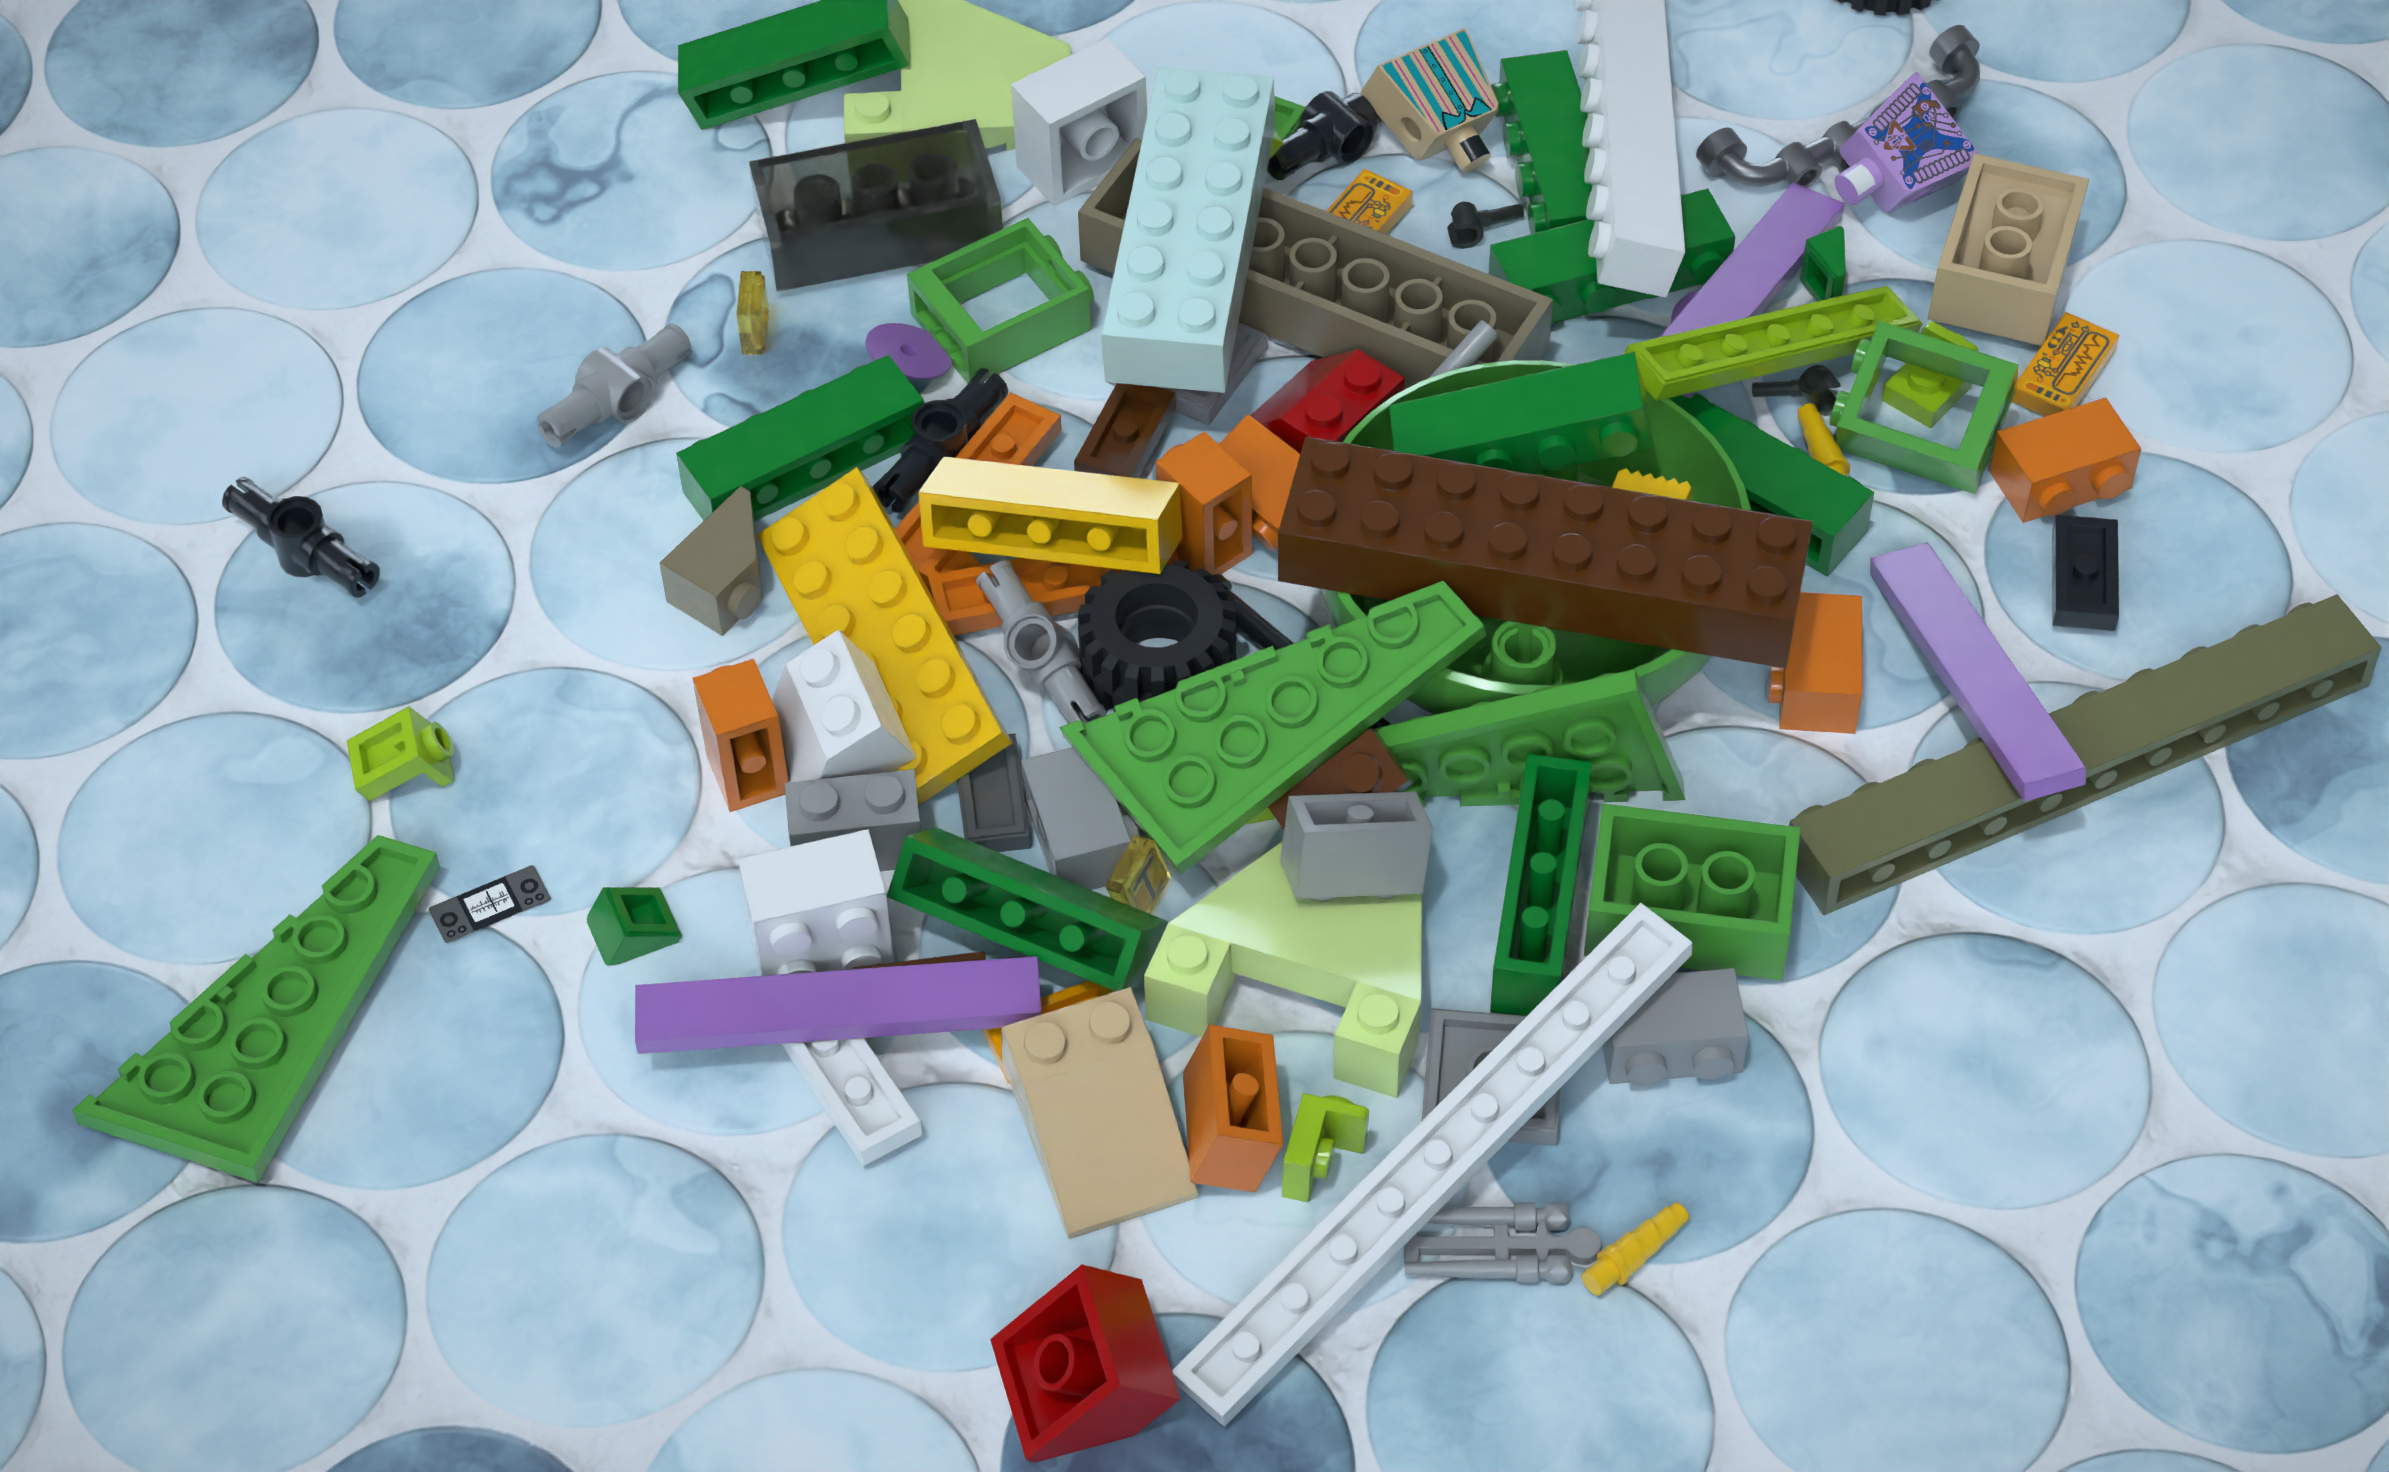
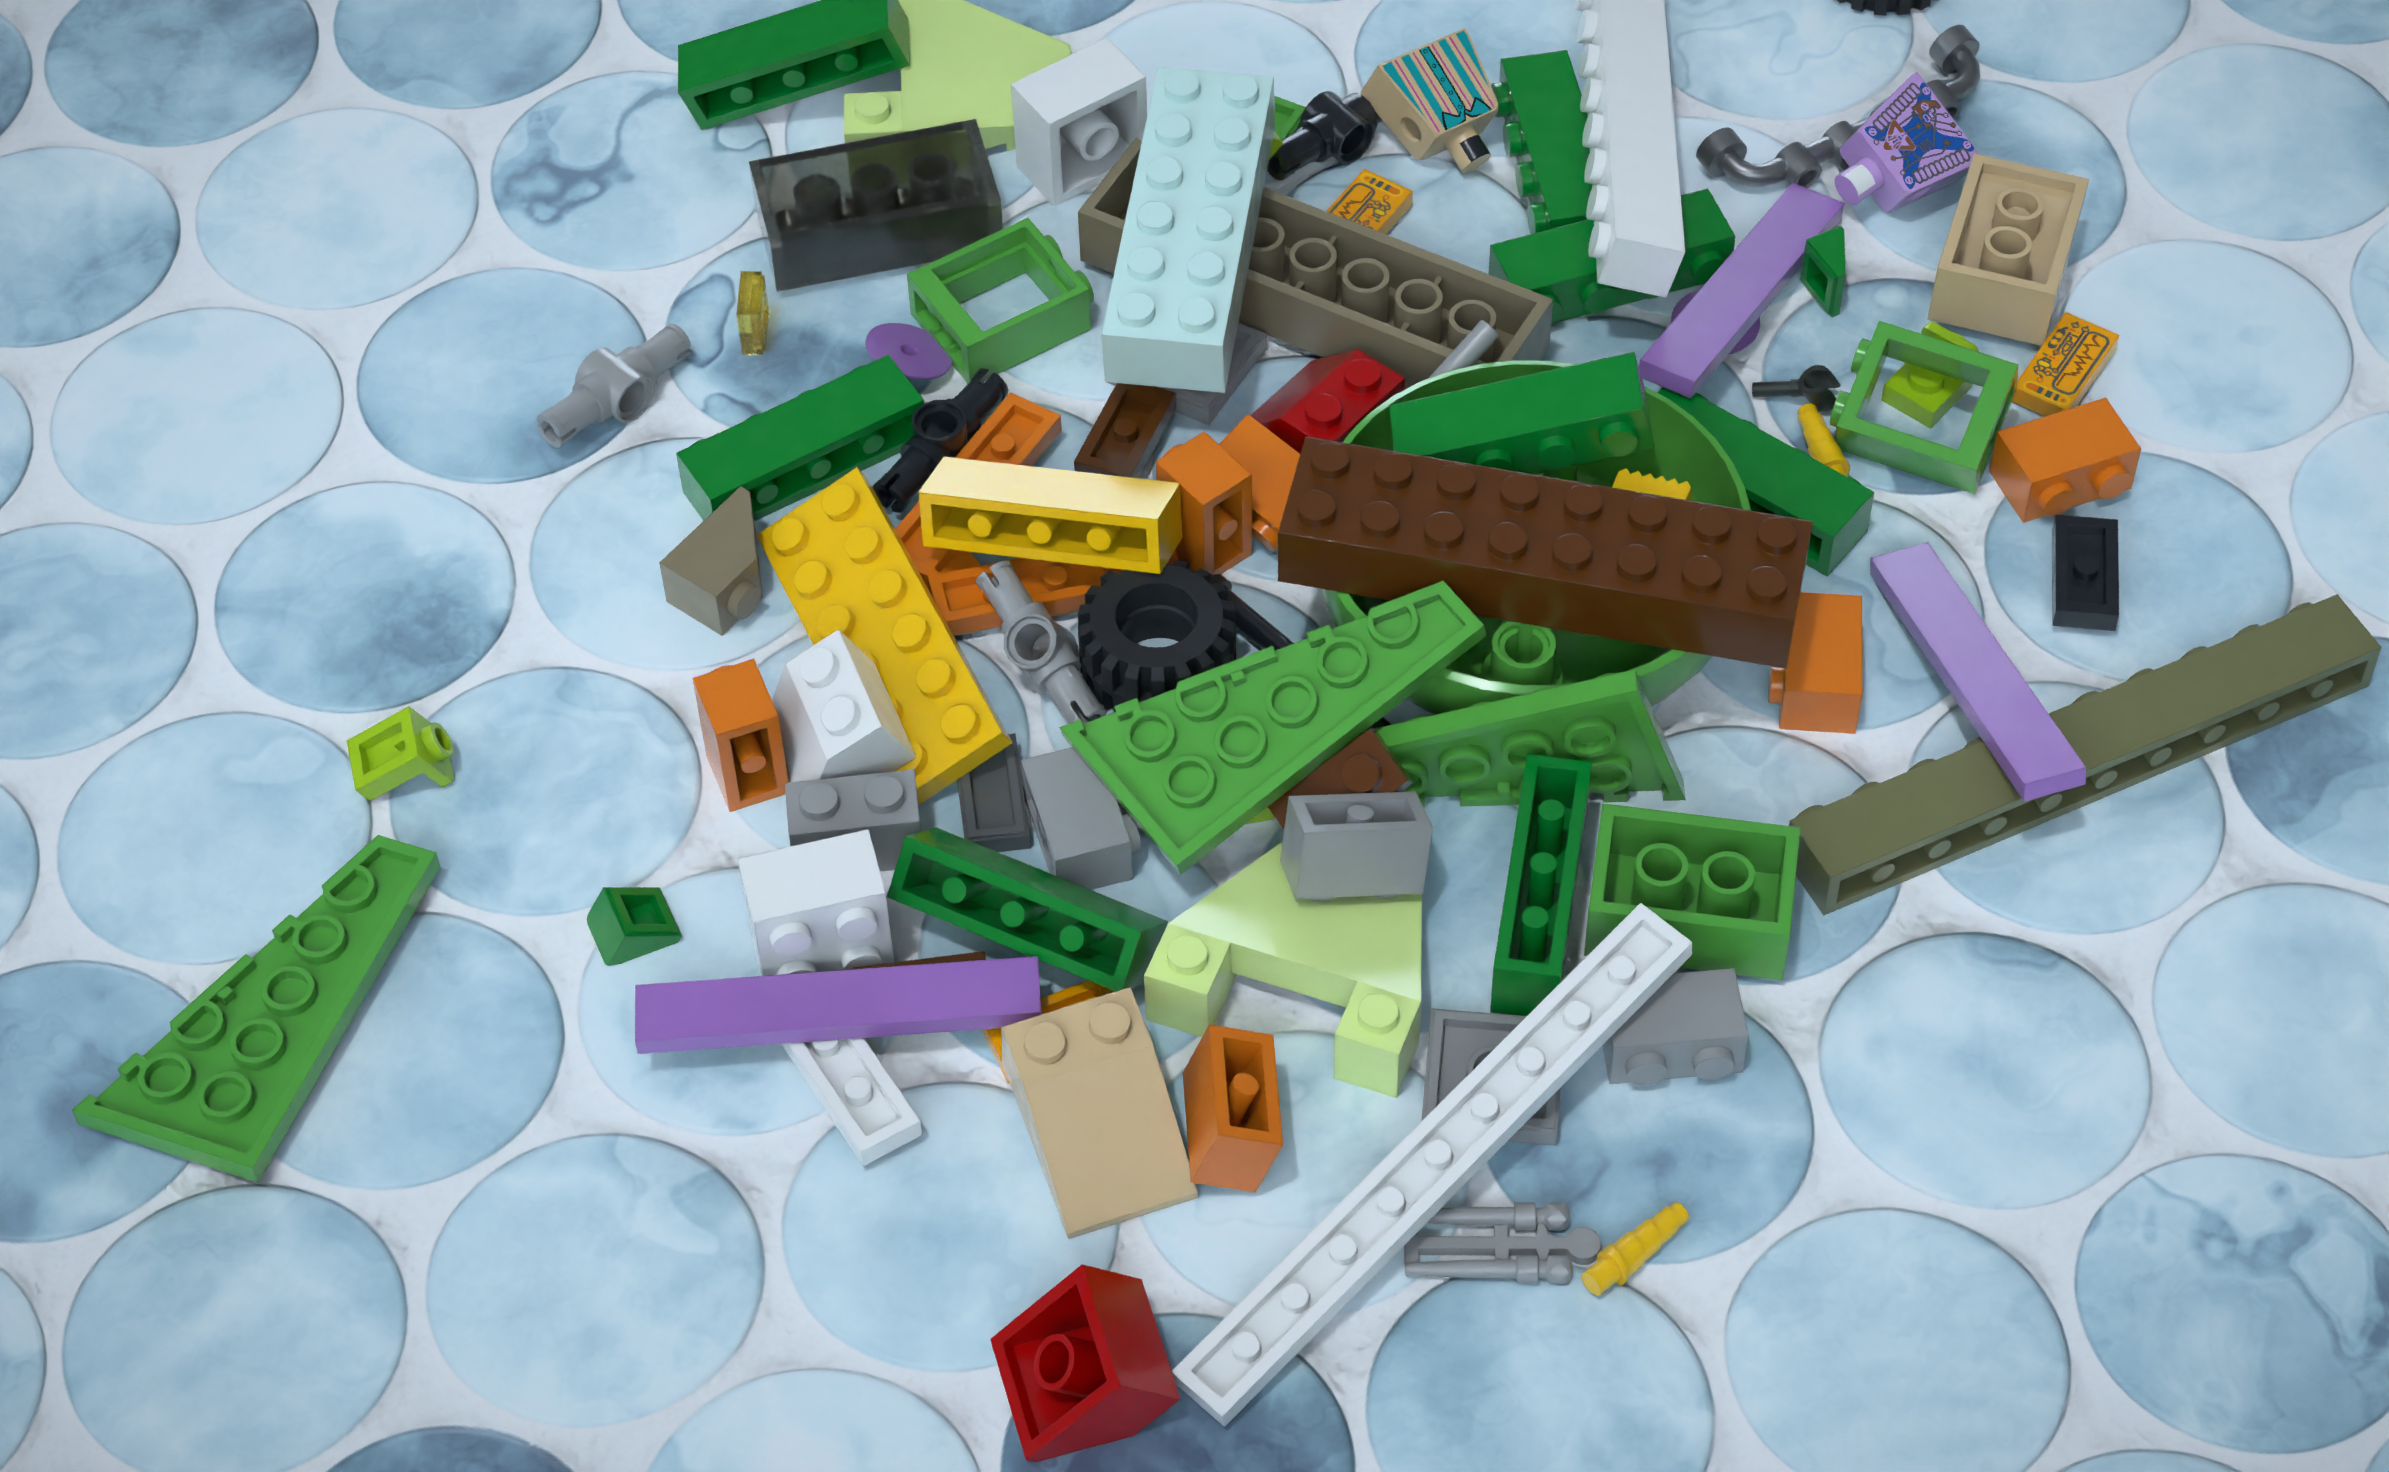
(301, 537): black pin -> none
(489, 904): sticker -> none
(1139, 875): clear yellow tile -> none
(1317, 1131): lime bracket -> none
(1468, 222): pearl dark grey hand -> none
(1766, 342): lime tile -> none

